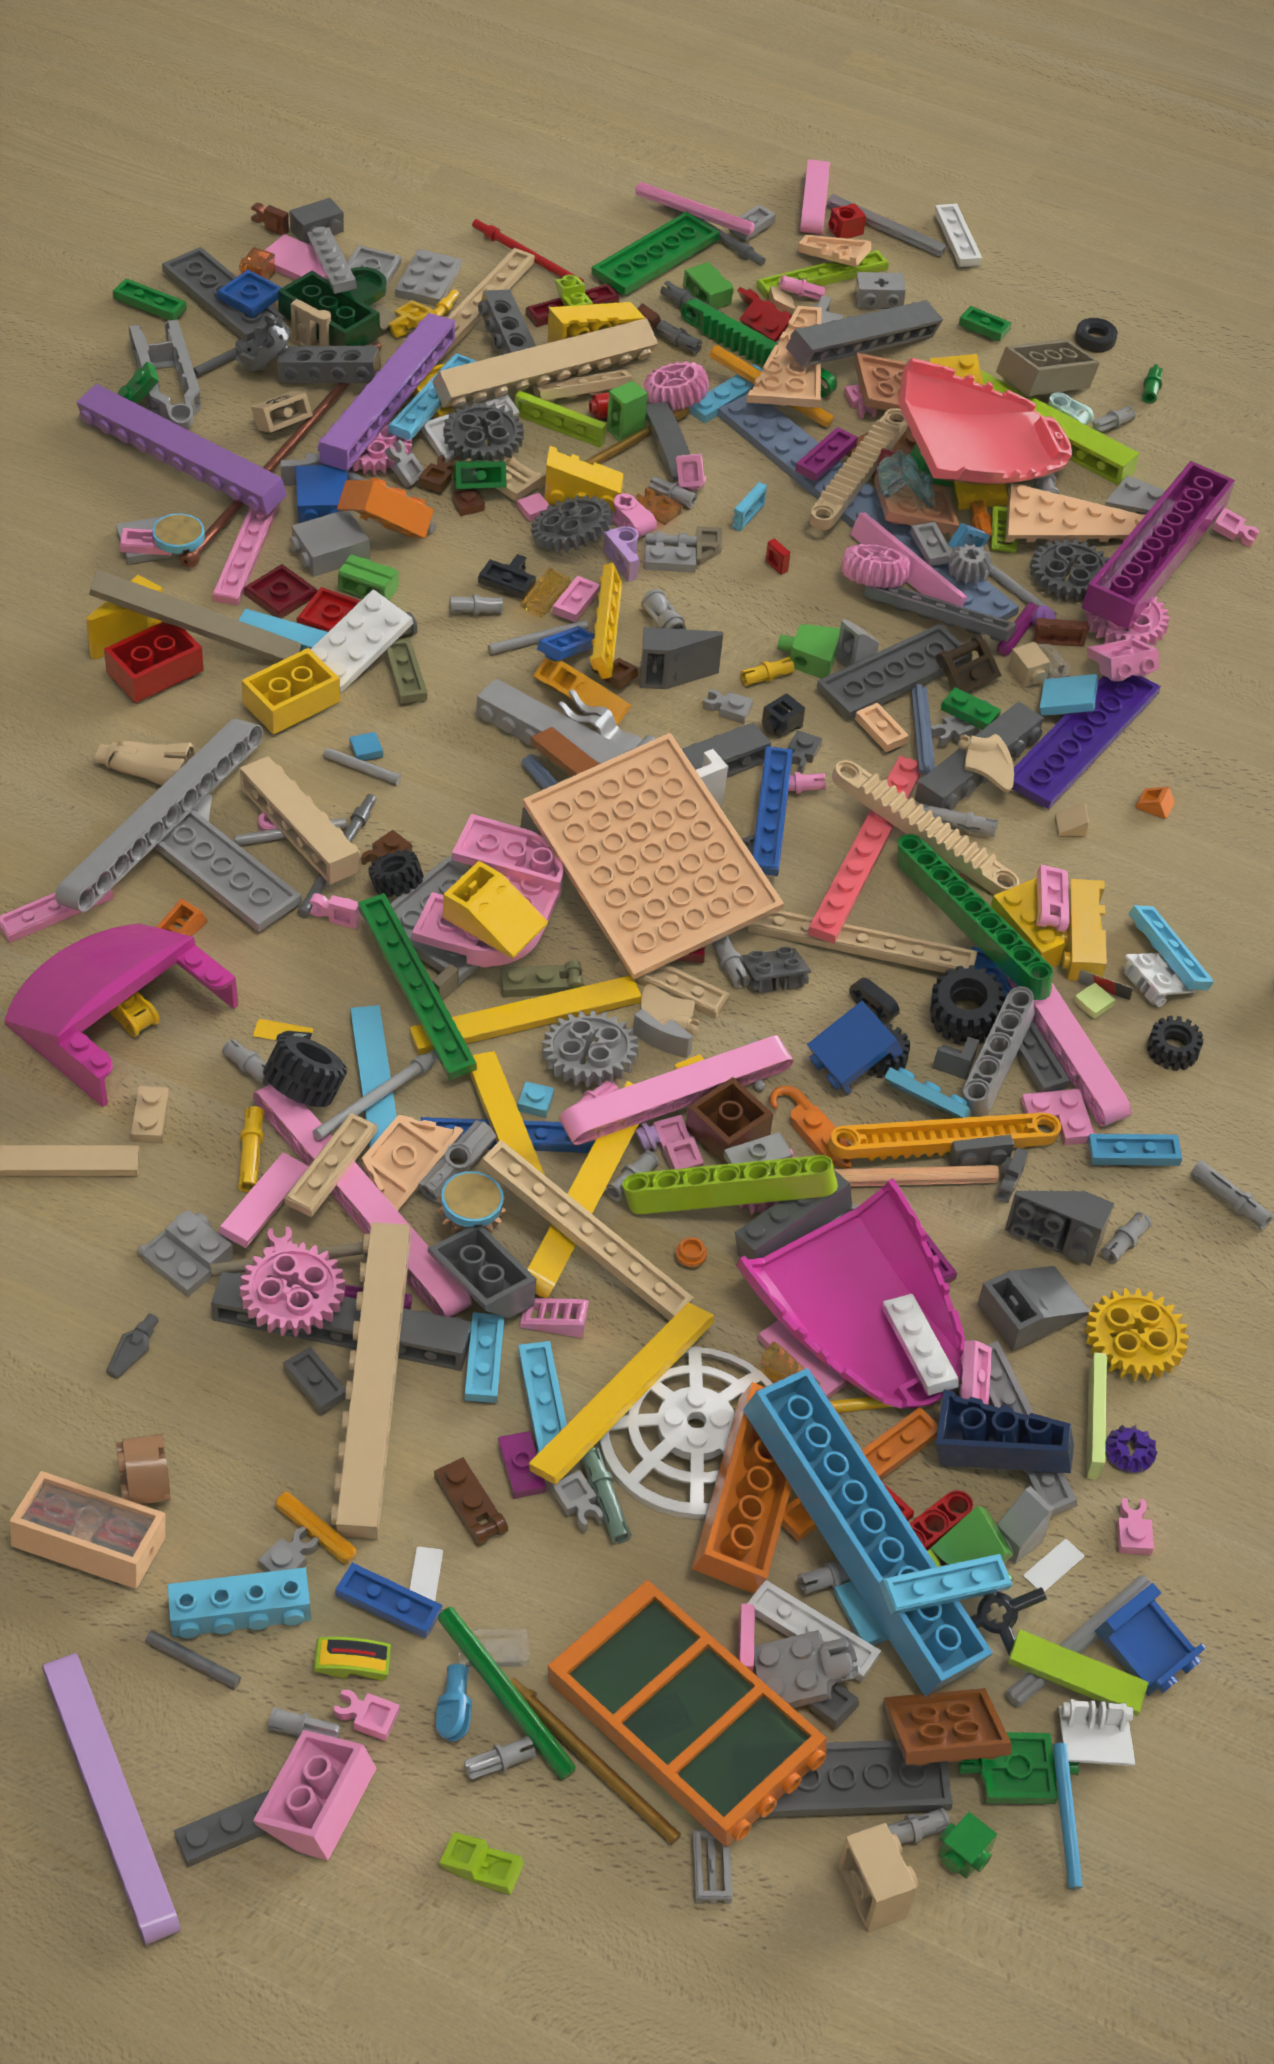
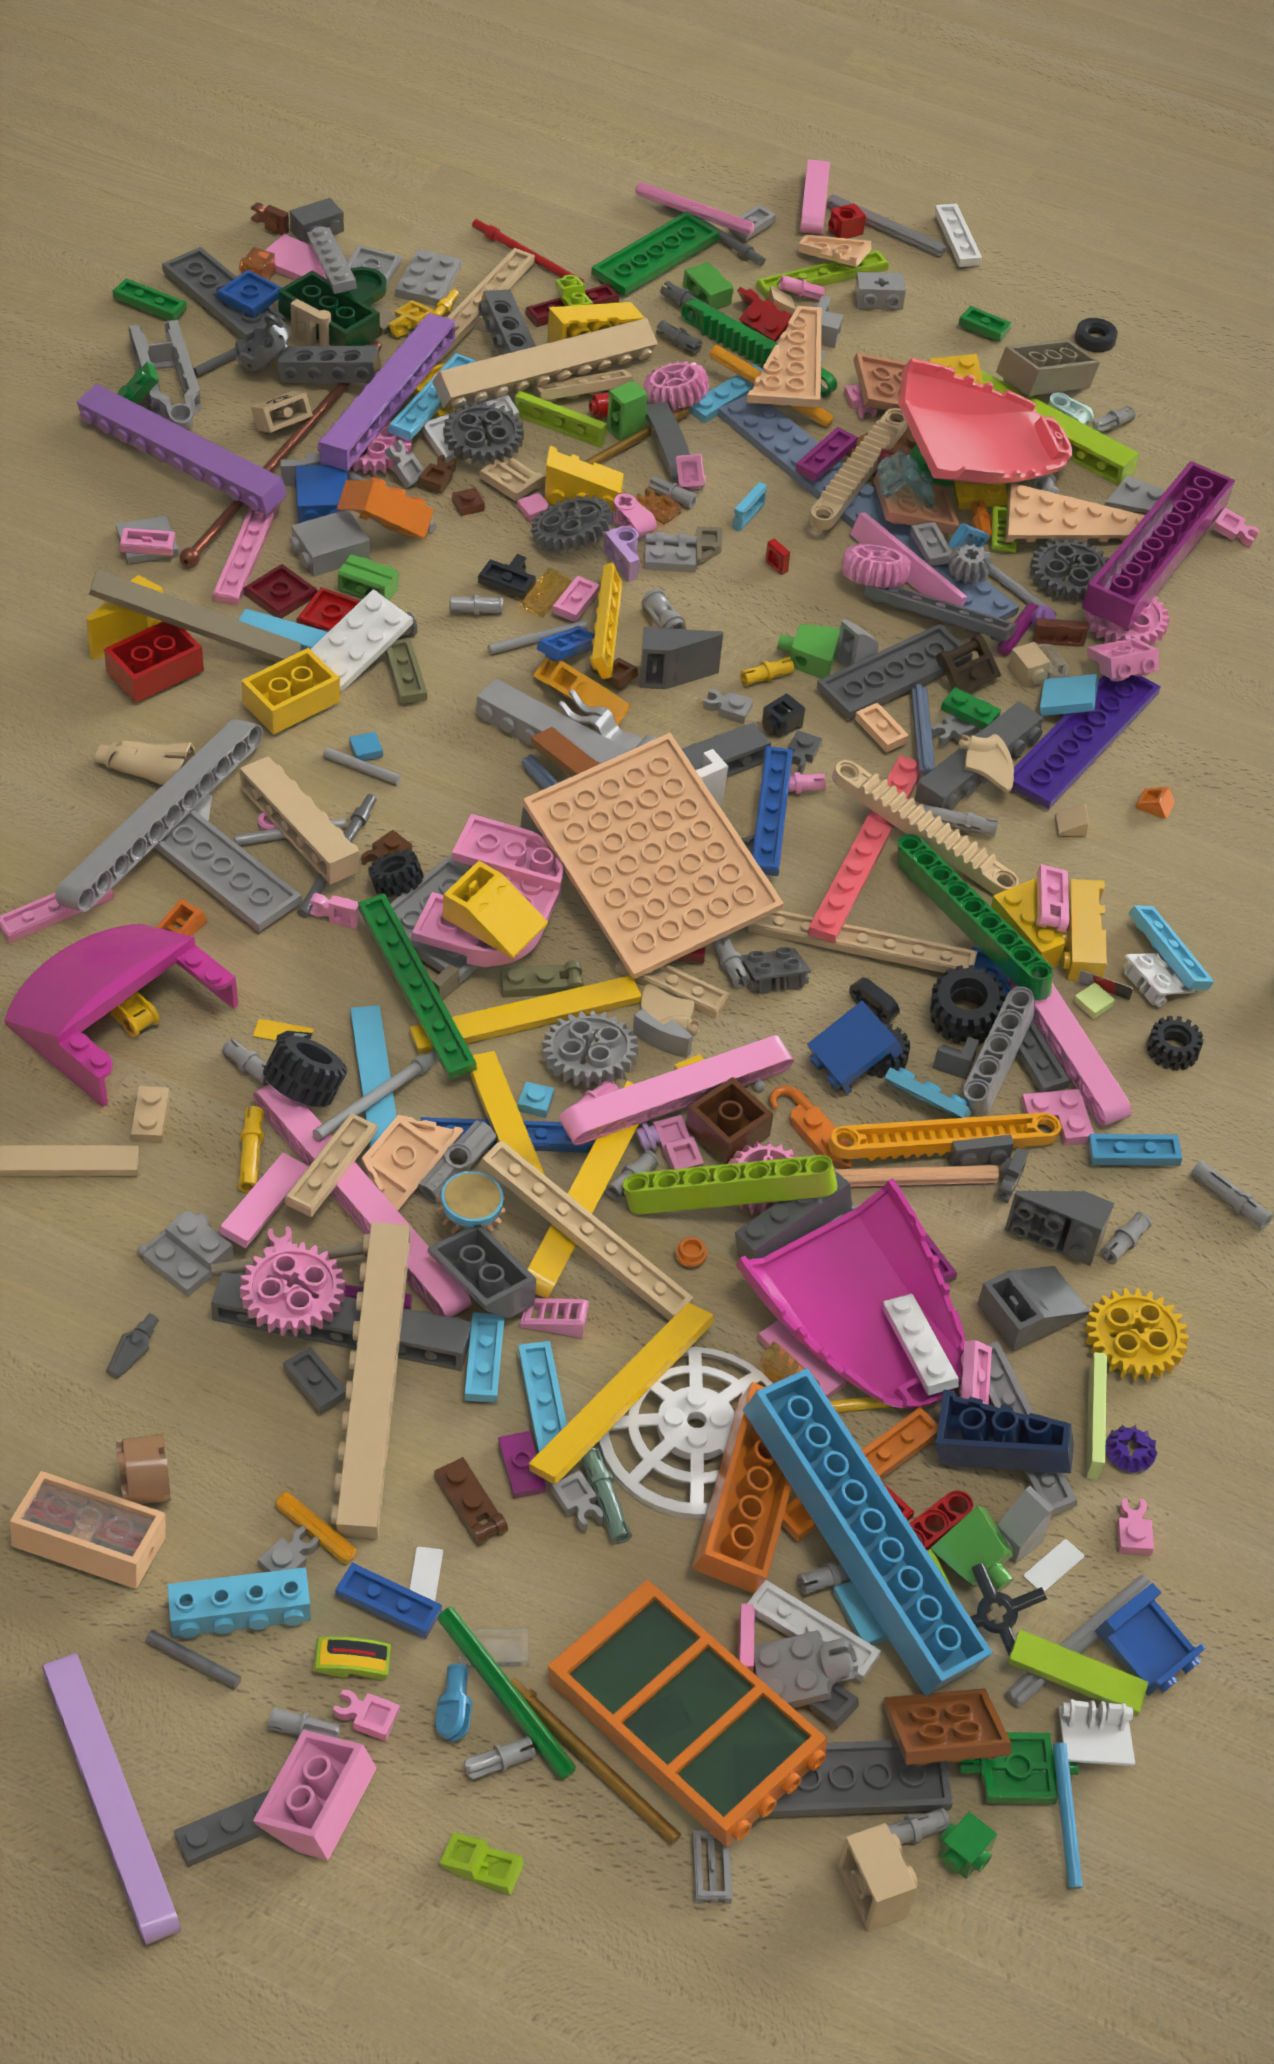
(178, 533): pearl gold tile -> none
(479, 474): green slope -> none
(652, 316): copper plate -> none
(761, 1149): light grey plate -> none
(863, 333): dark grey brick -> none
(945, 1584): medium azure tile -> none
(1152, 384): green axle -> none

